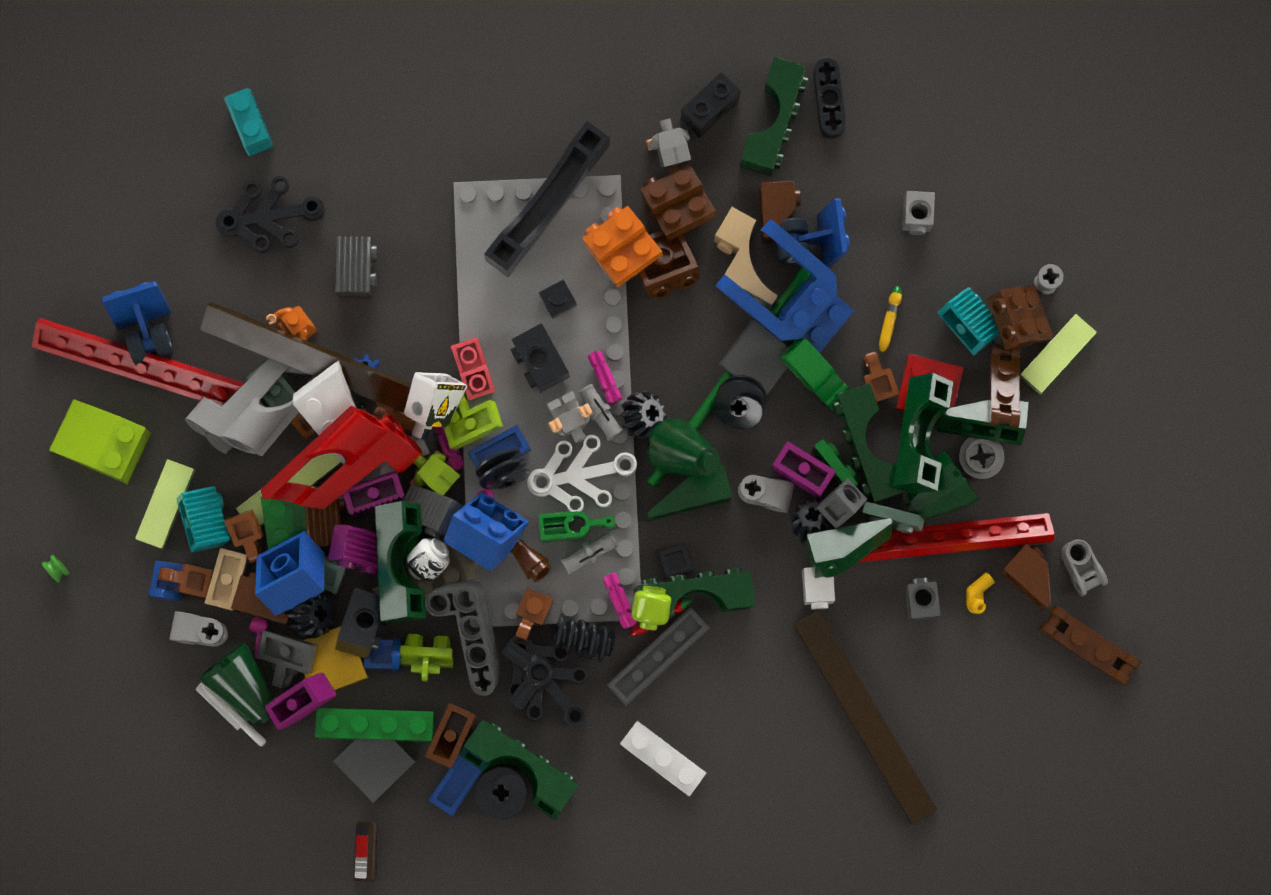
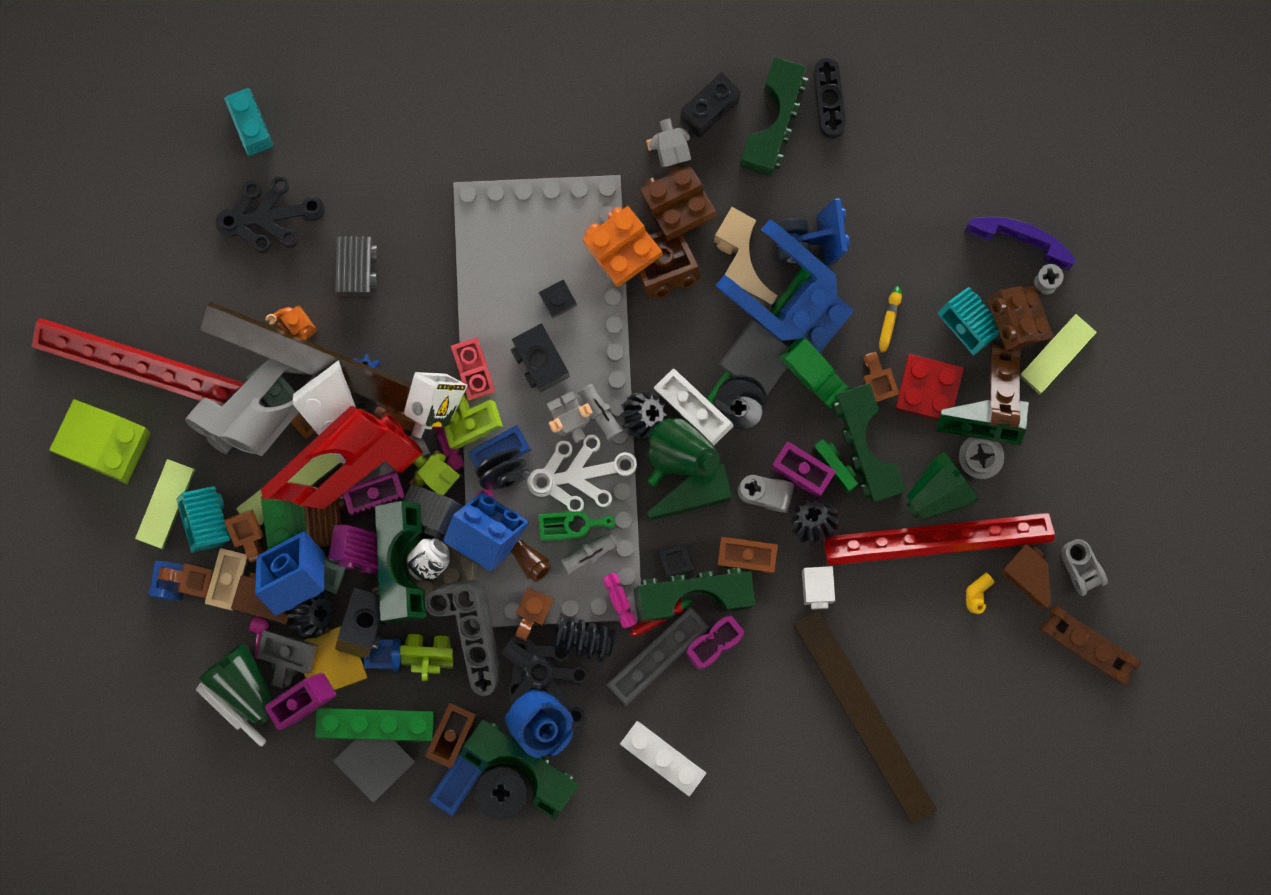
(55, 568): bright green bush -> none
(138, 307): blue plate -> none
(193, 630): light grey piece -> none
(366, 851): slope -> none
(539, 723): none -> blue brick
(559, 186): black arch -> none
(604, 377): dark pink axle -> none
(651, 607): lime head -> none
(693, 407): none -> white plate
(708, 647): none -> magenta brick
(747, 555): none -> dark orange plate
(777, 203): reddish brown slope -> none
(841, 548): slope -> none
(842, 503): dark grey brick -> none
(904, 521): sand green plate -> none
(919, 612): dark grey brick -> none
(924, 202): light grey brick -> none
(925, 402): dark green arch -> none
(1055, 252): none -> dark purple slope

